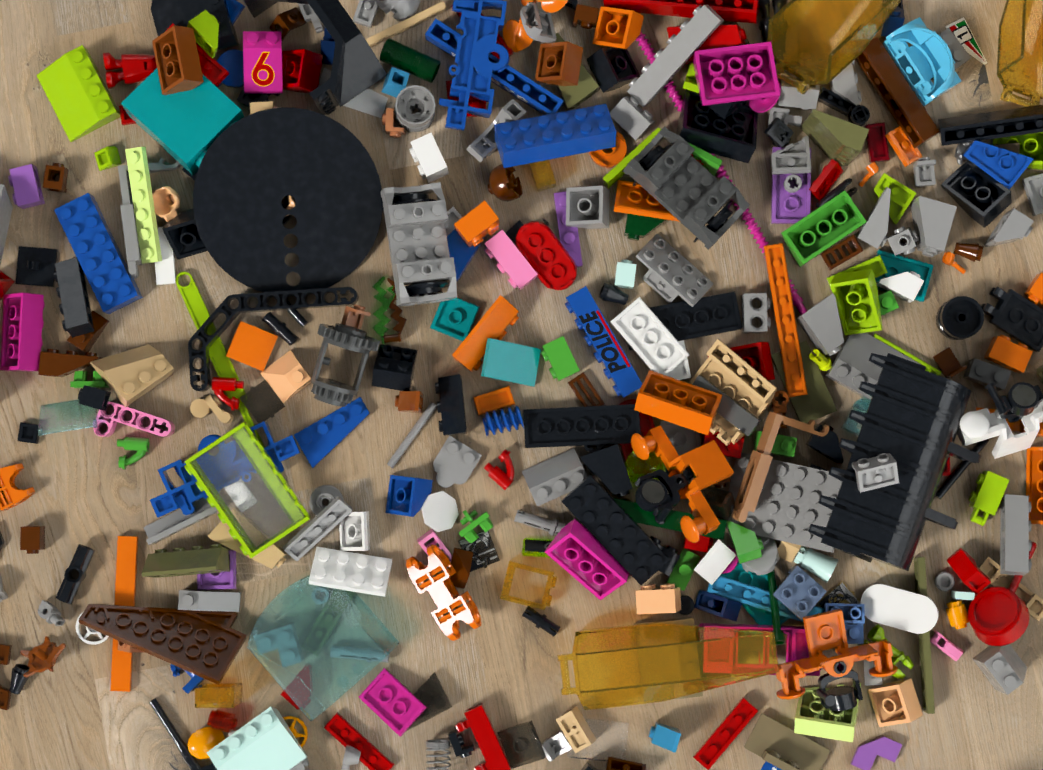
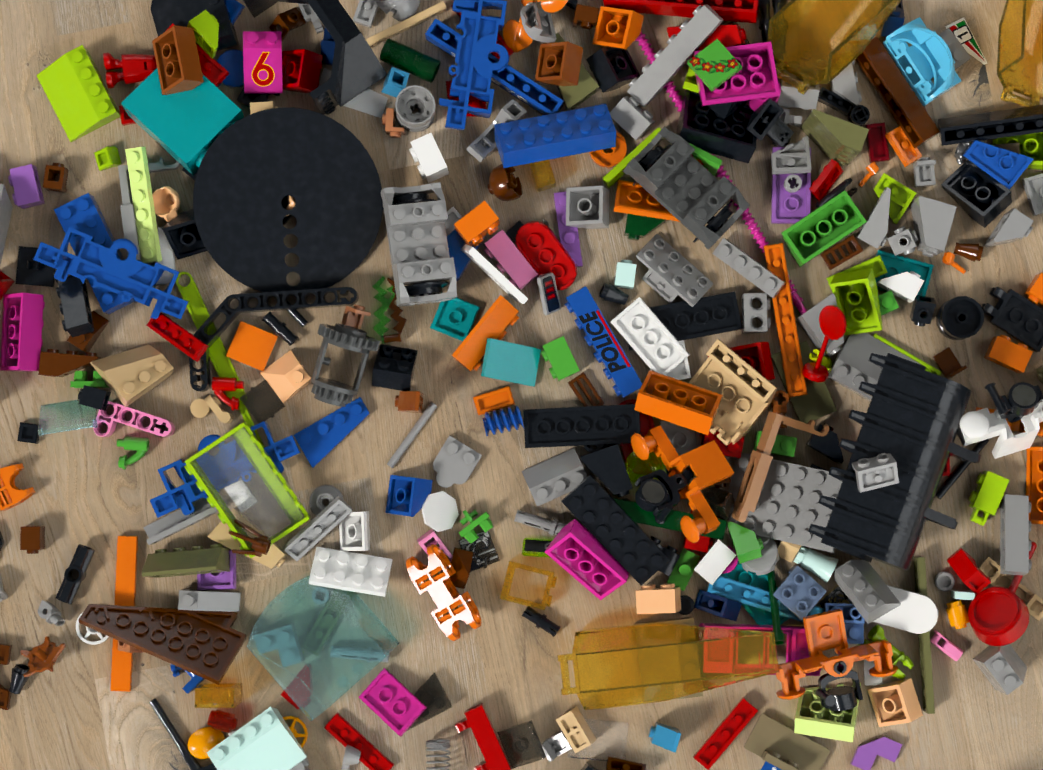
(112, 273): none -> blue piece
(178, 336): none -> red tile
(260, 545): none -> reddish brown plant
(451, 405): black slope -> none
(457, 742): black bracket -> none
(494, 274): none -> white tile
(500, 477): red plant -> none
(548, 293): none -> slope
(714, 65): none -> bright green tile
(730, 409): dark grey tile -> none
(749, 268): none -> light grey plate
(764, 118): none -> black slope
(833, 327): none -> red piece
(851, 425): clear light blue leg -> none
(865, 589): none -> light grey slope
(921, 304): none -> black brick
(986, 373): dark grey brick -> none

